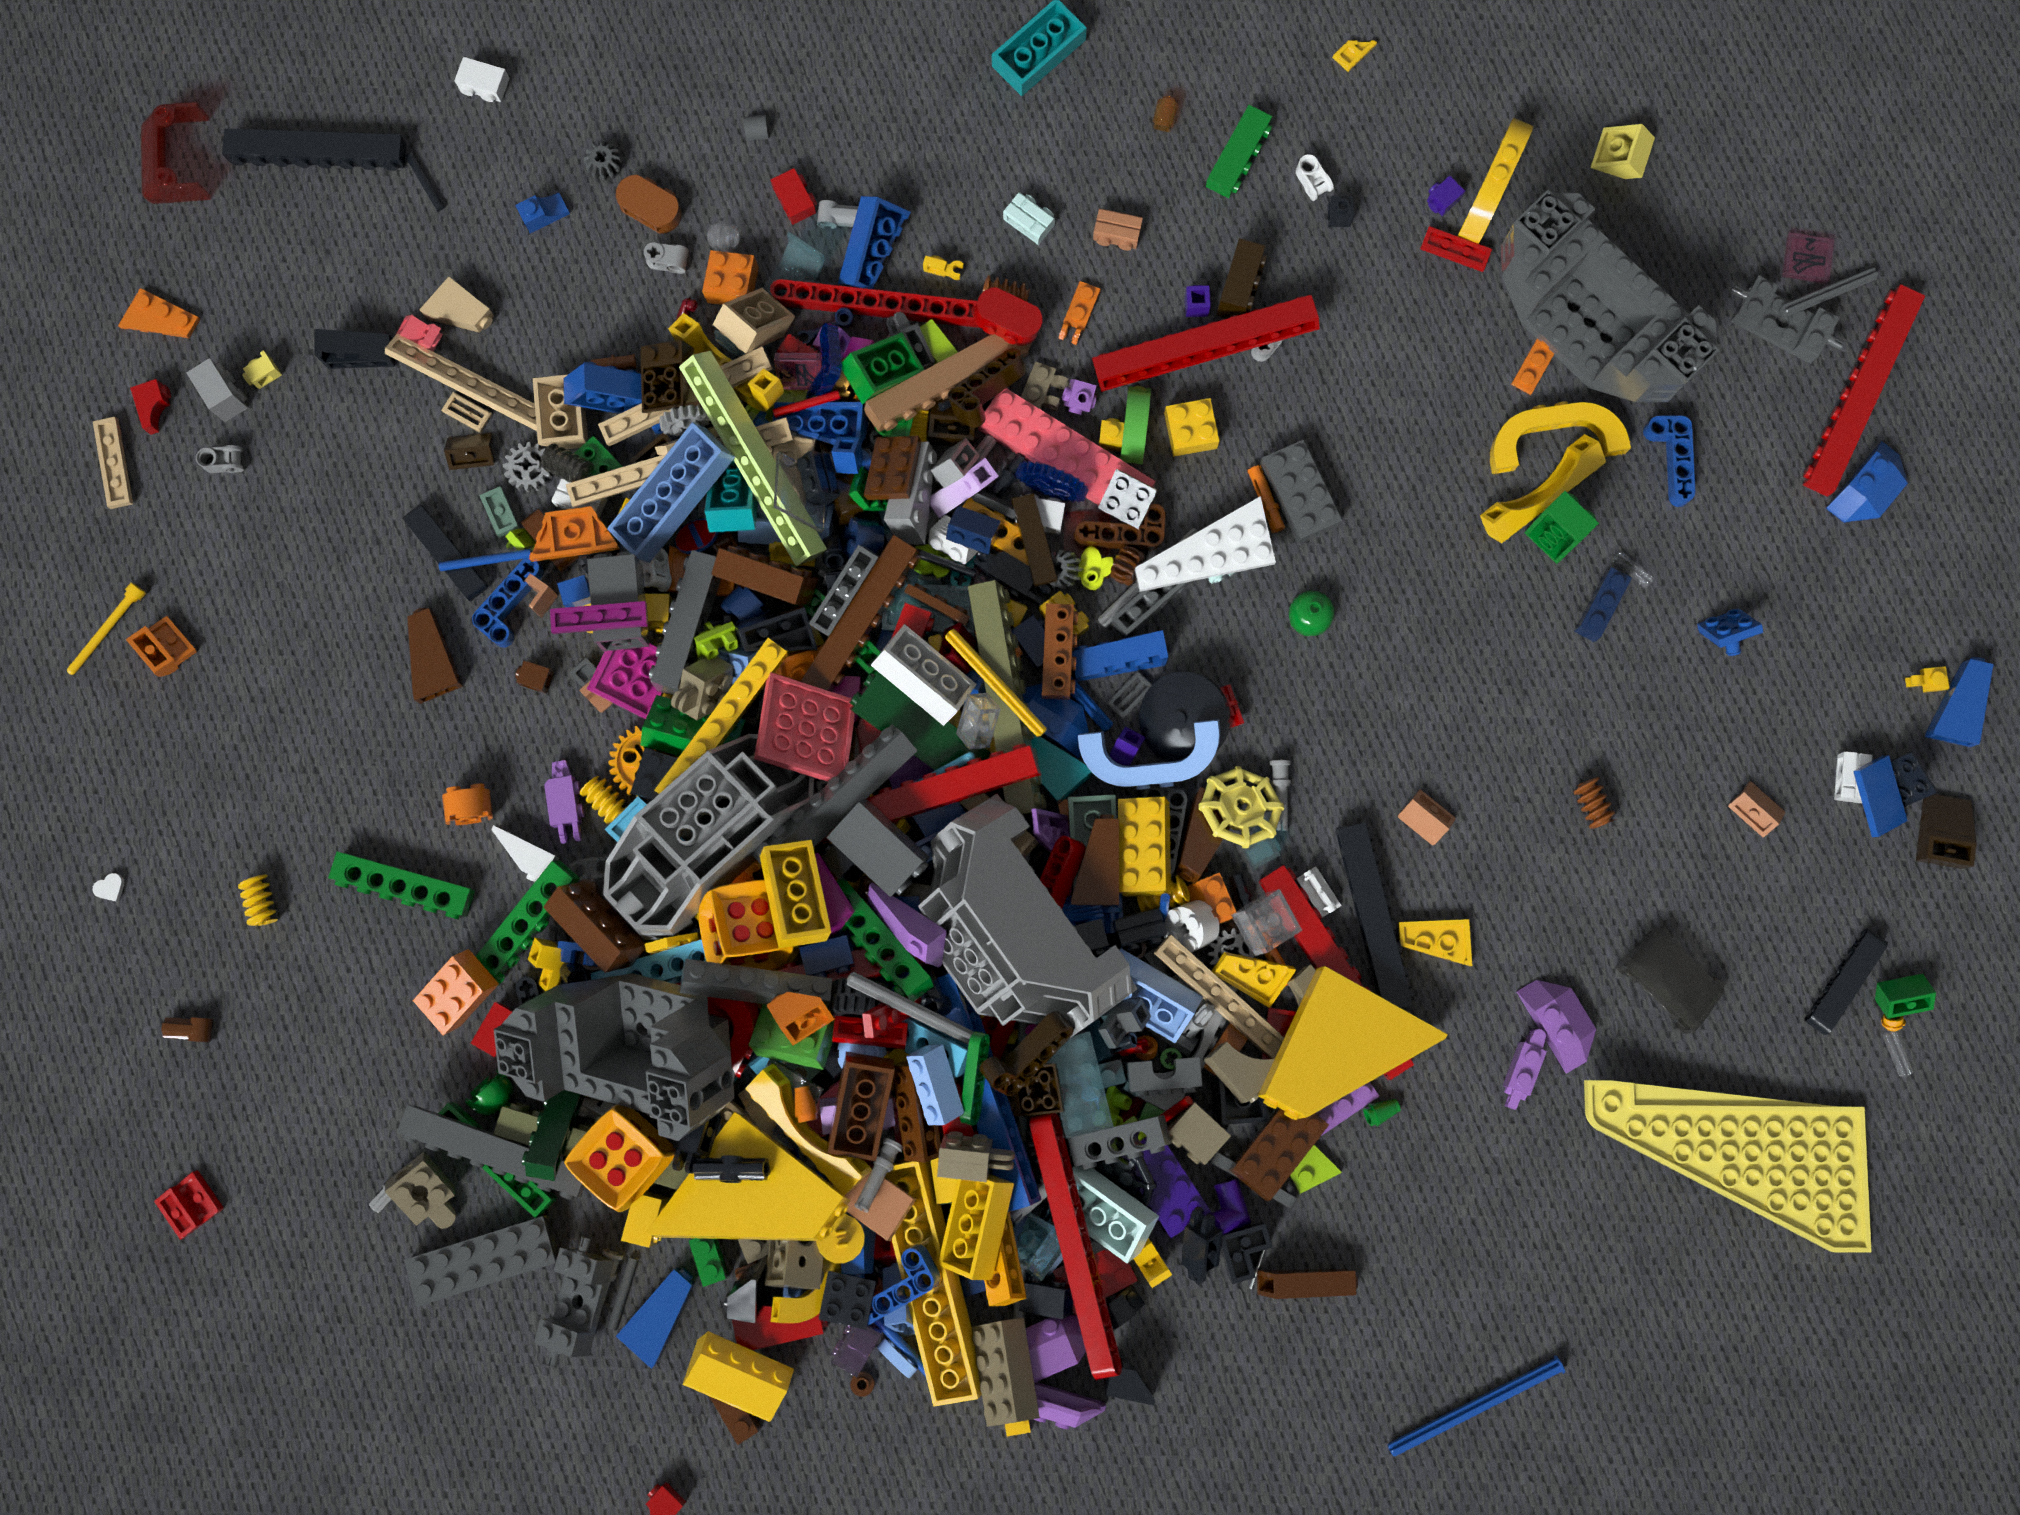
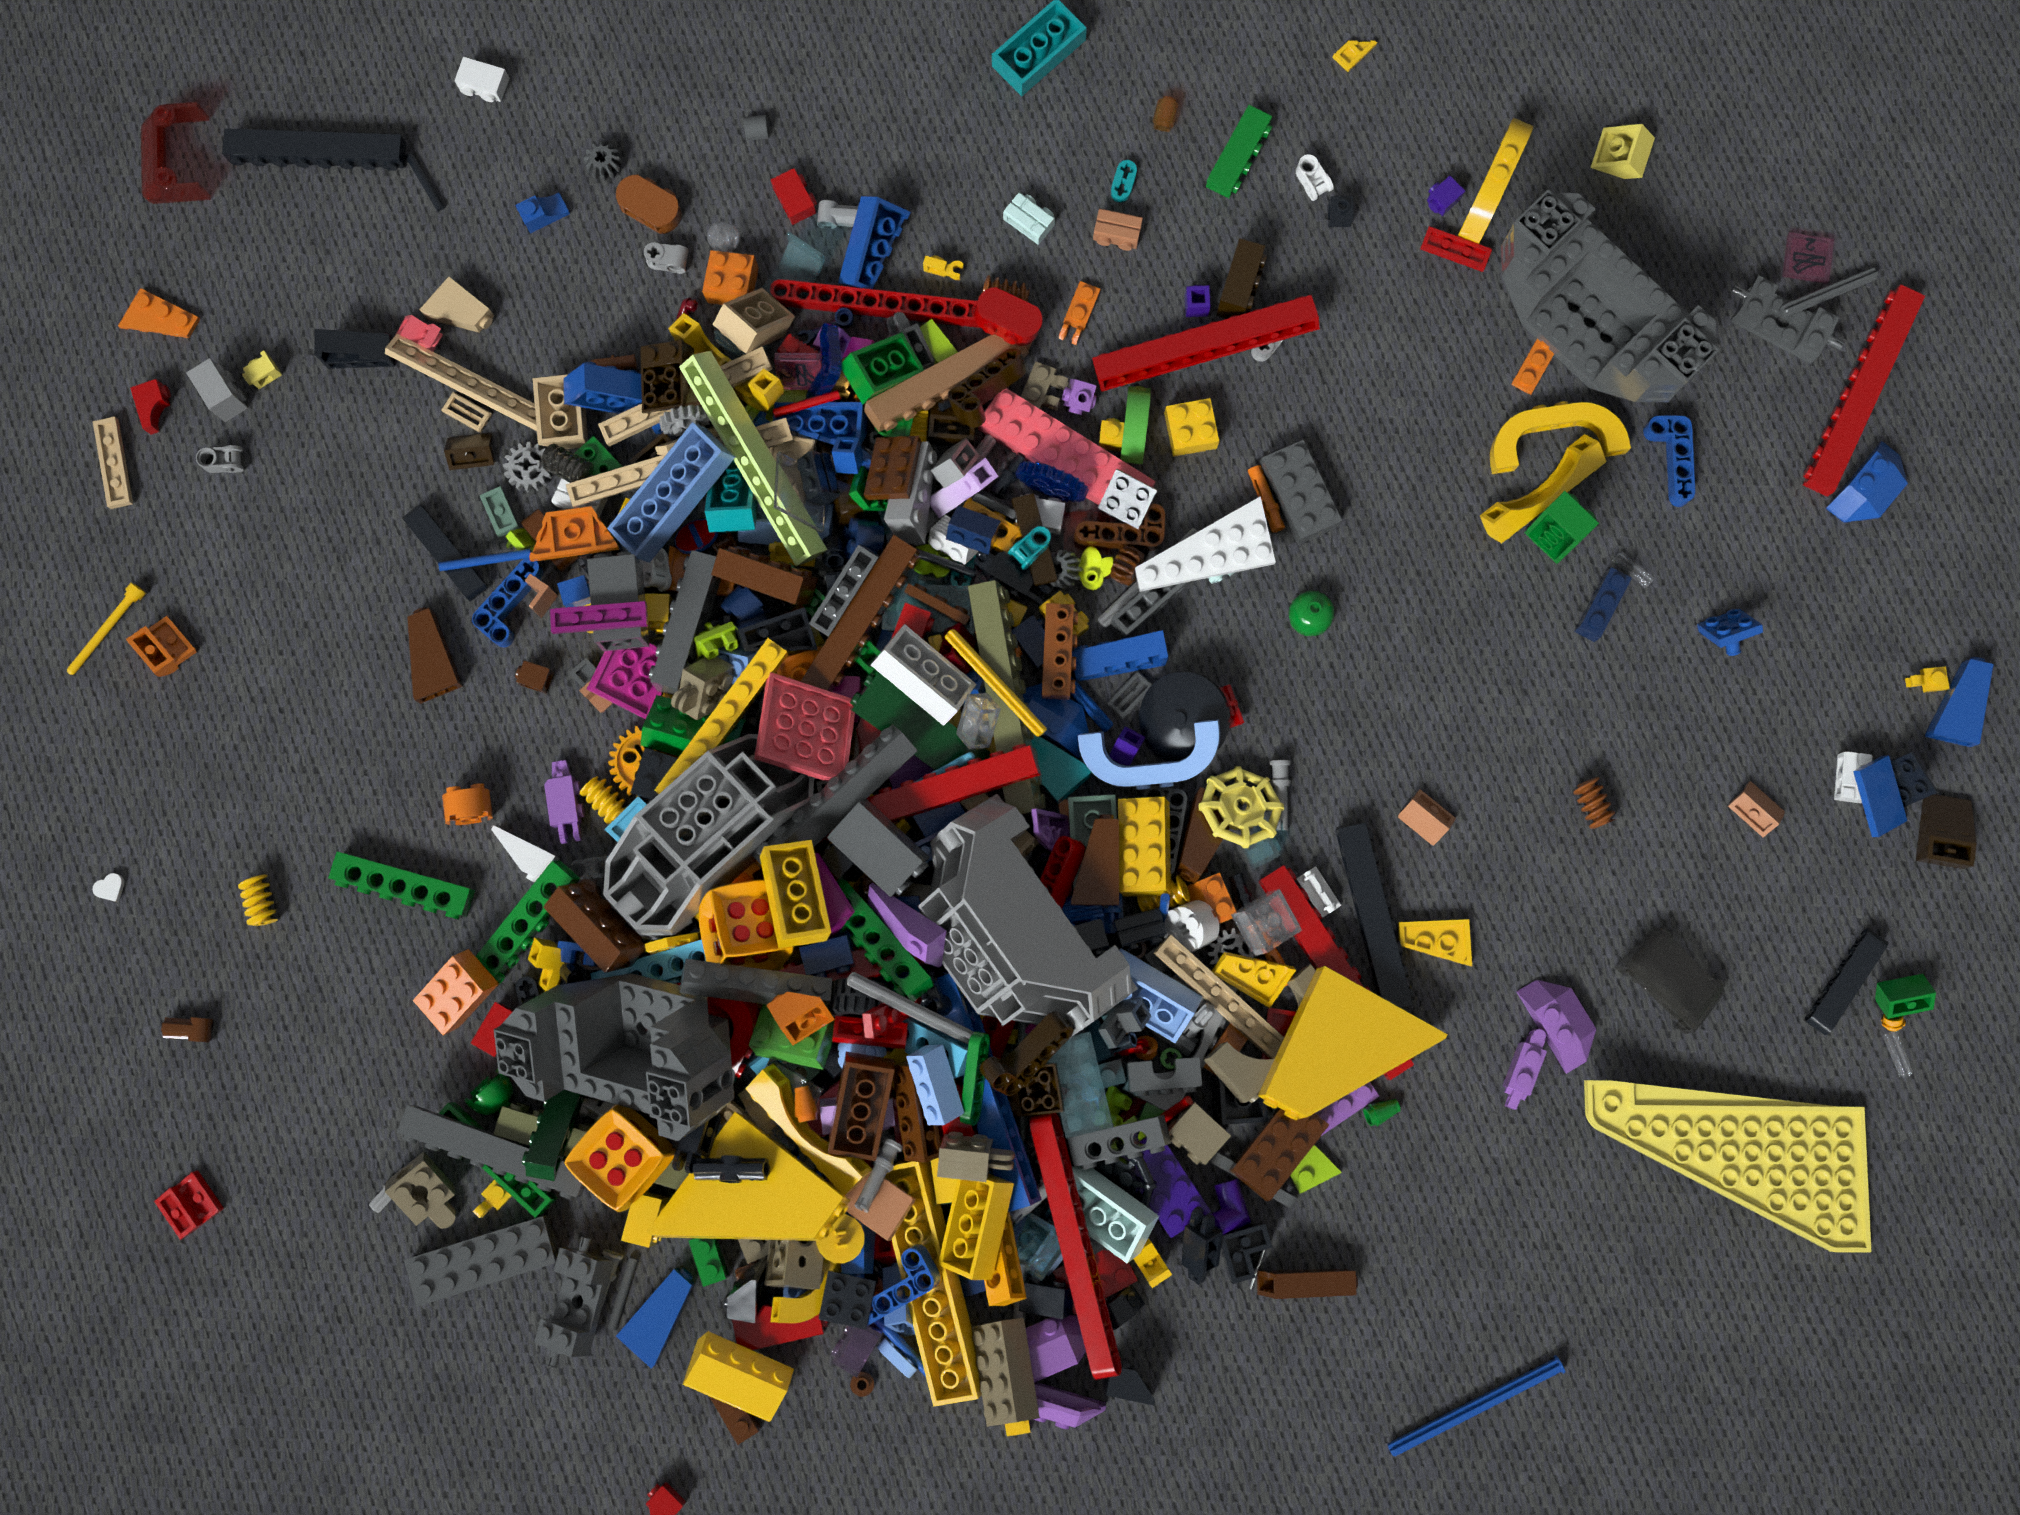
(494, 1196): none -> yellow plate
(1028, 550): none -> teal piece
(1118, 180): none -> teal beam

